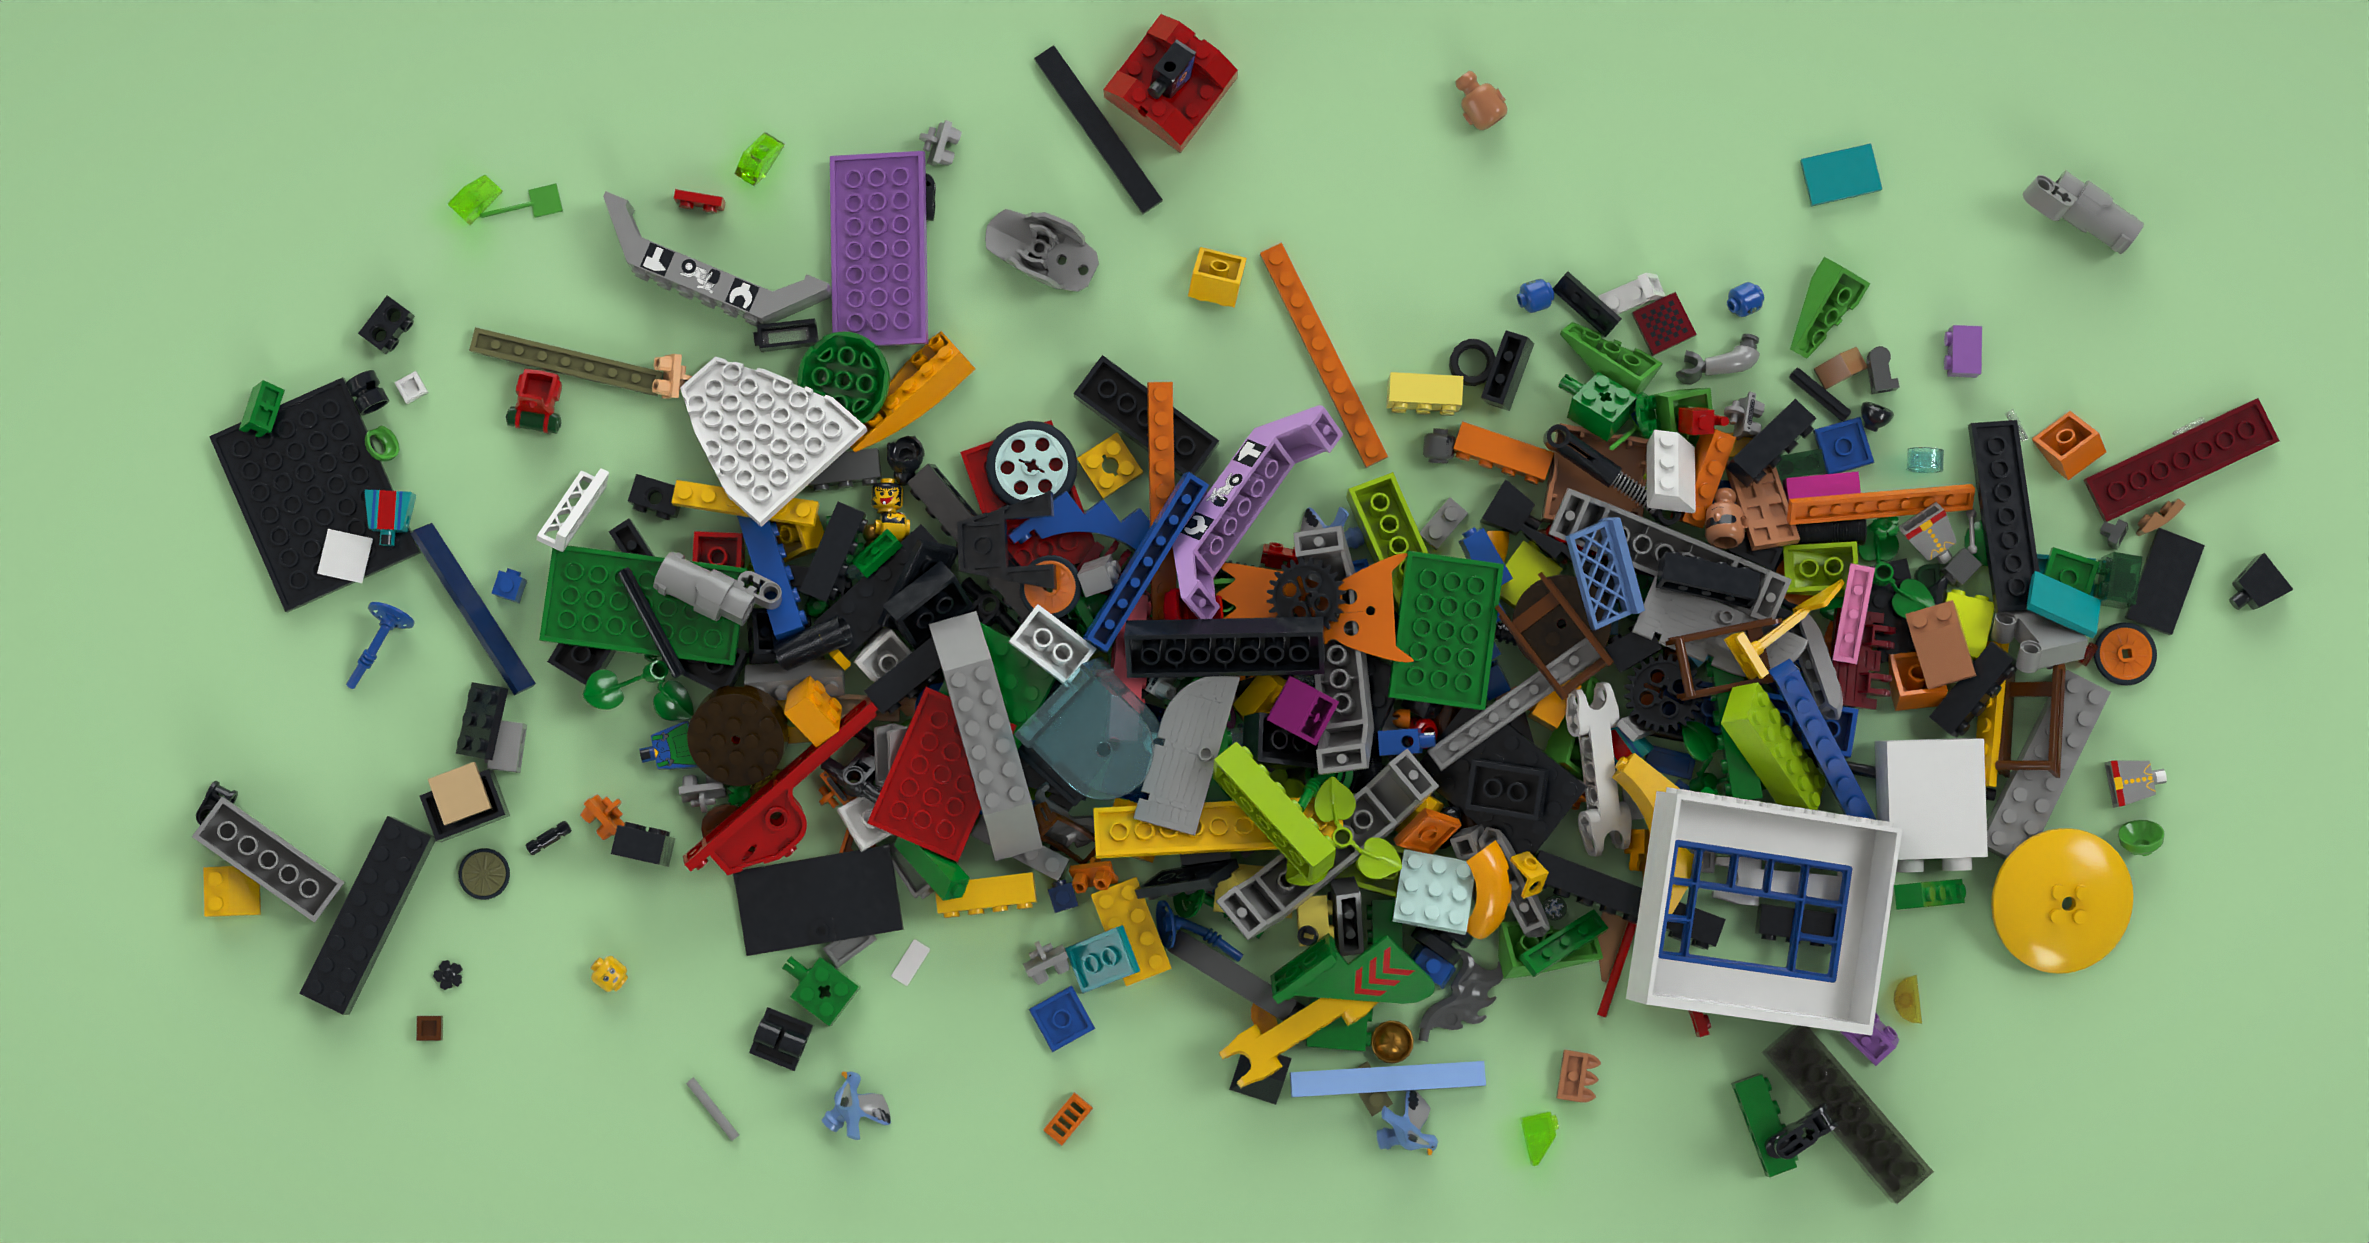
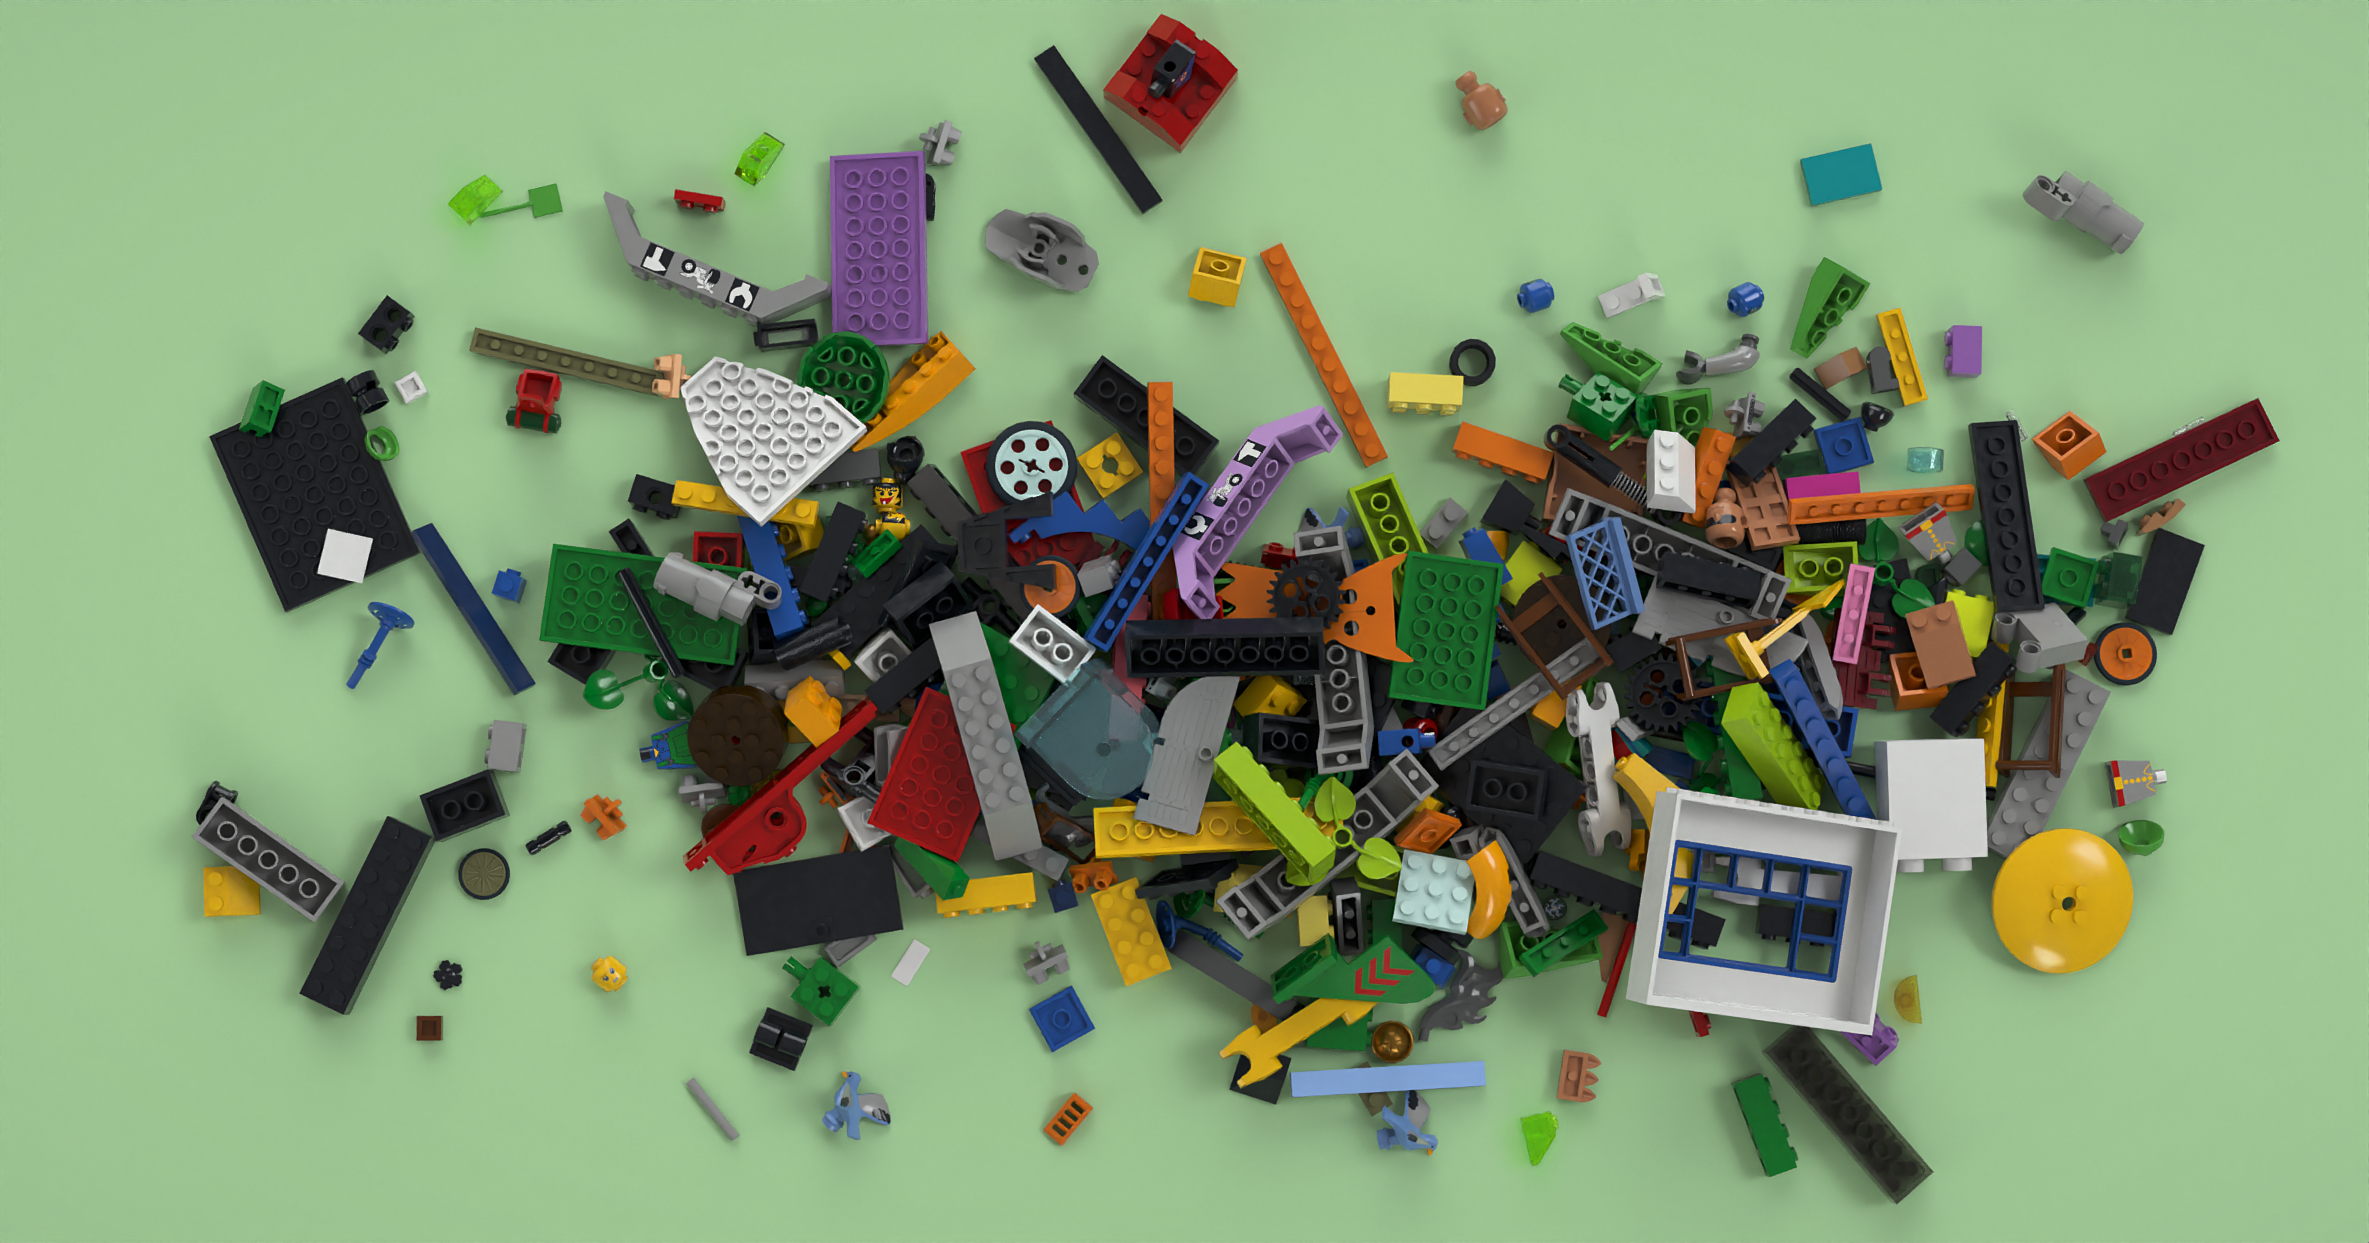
(389, 513): torso -> none
(459, 793): tan tile -> none
(481, 721): black plate -> none
(576, 513): white fence -> none
(638, 844): black brick -> none
(1102, 959): teal tile -> none
(1302, 710): magenta slope -> none
(1310, 930): black hinge -> none
(1403, 718): orange hinge -> none
(1439, 446): dark grey head -> none
(1507, 370): black brick -> none
(1532, 870): yellow bracket -> none
(1586, 304): black tile -> none
(1664, 324): dark red tile -> none
(1699, 421): red brick -> none
(1800, 1134): black piece -> none
(1885, 525): green plant -> none
(1902, 356): none -> yellow plate
(1929, 894): green brick -> none
(1971, 514): light grey hinge -> none
(2063, 604): teal tile -> none
(2259, 584): black torso -> none

